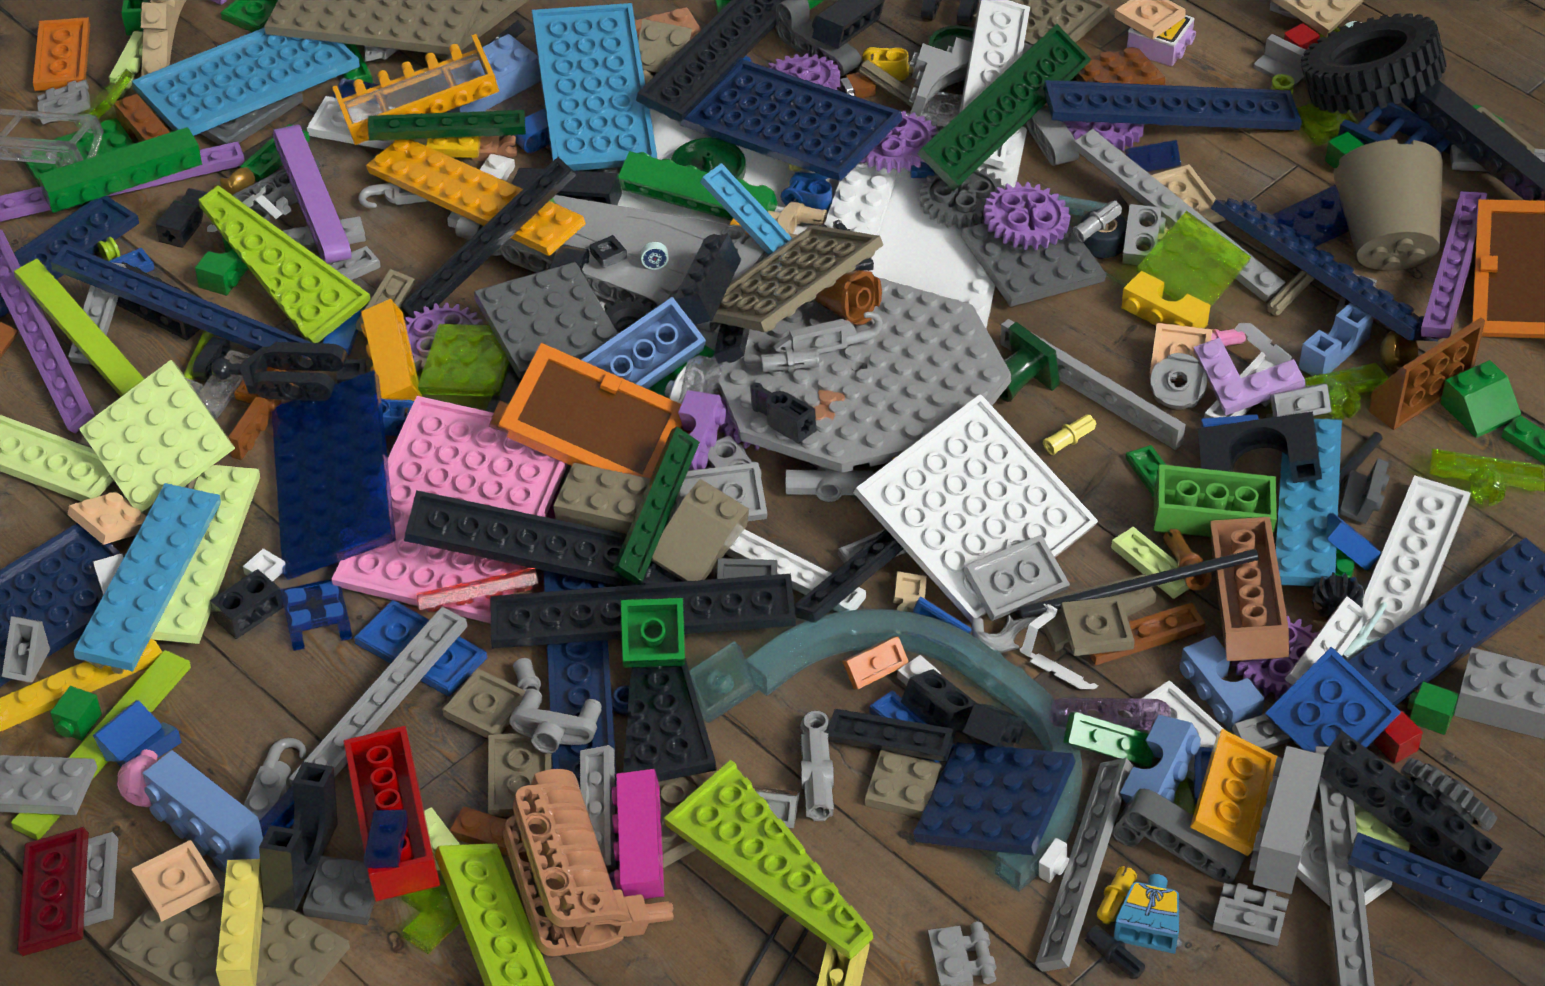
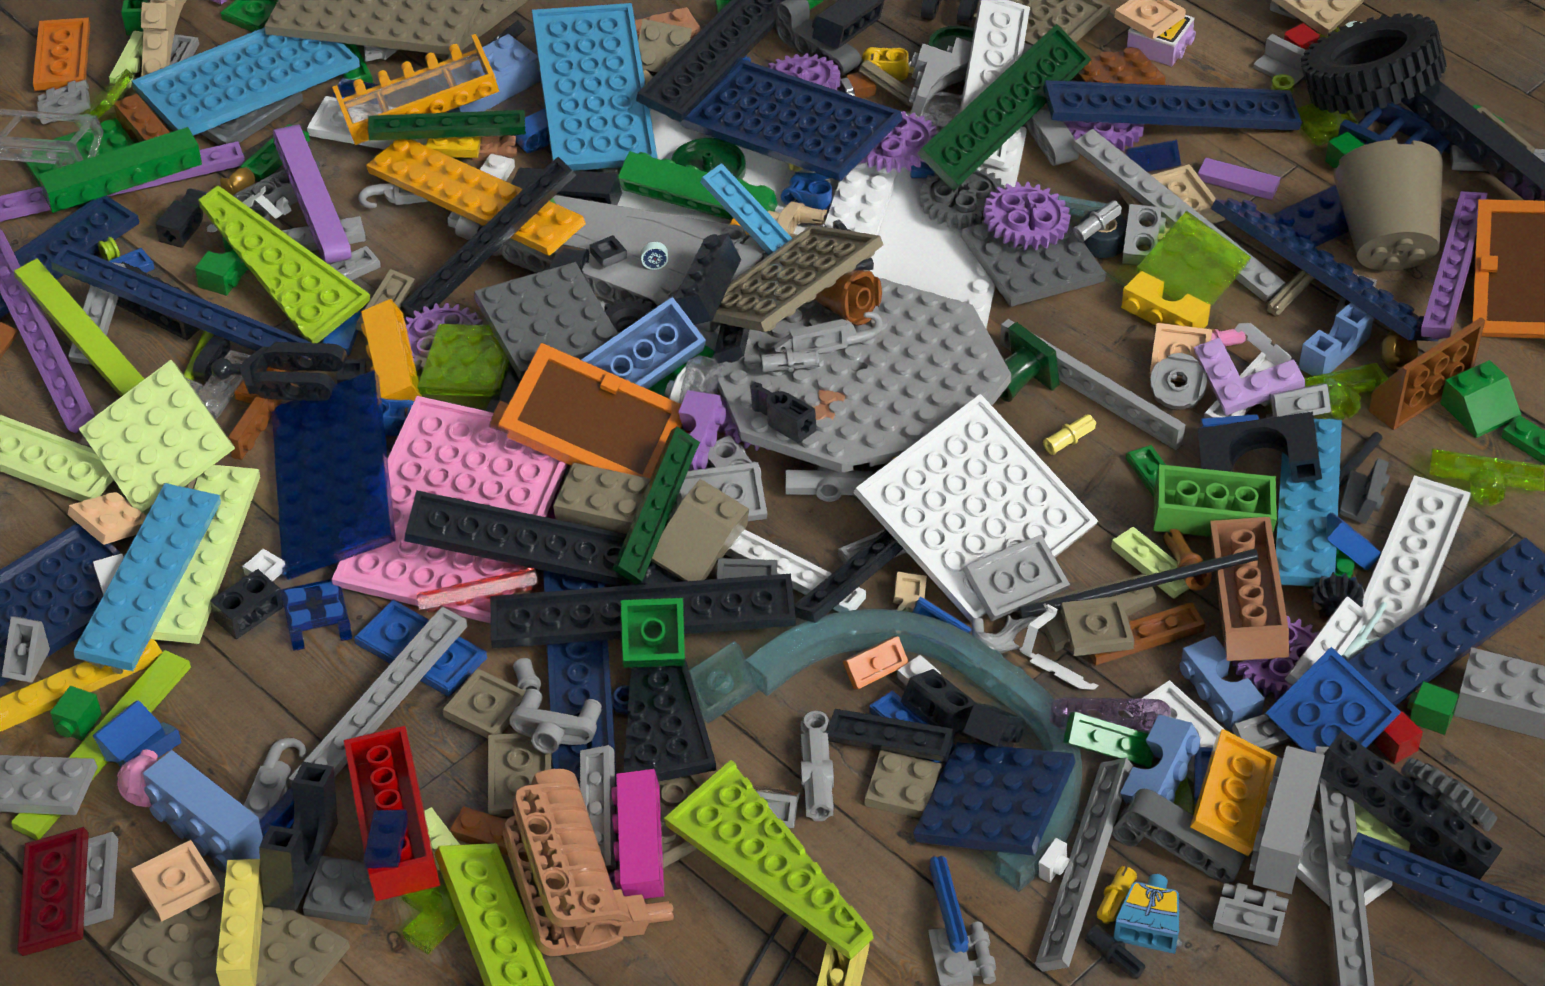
(186, 49): none -> light grey tile
(949, 904): none -> blue axle
(1239, 178): none -> medium lavender tile

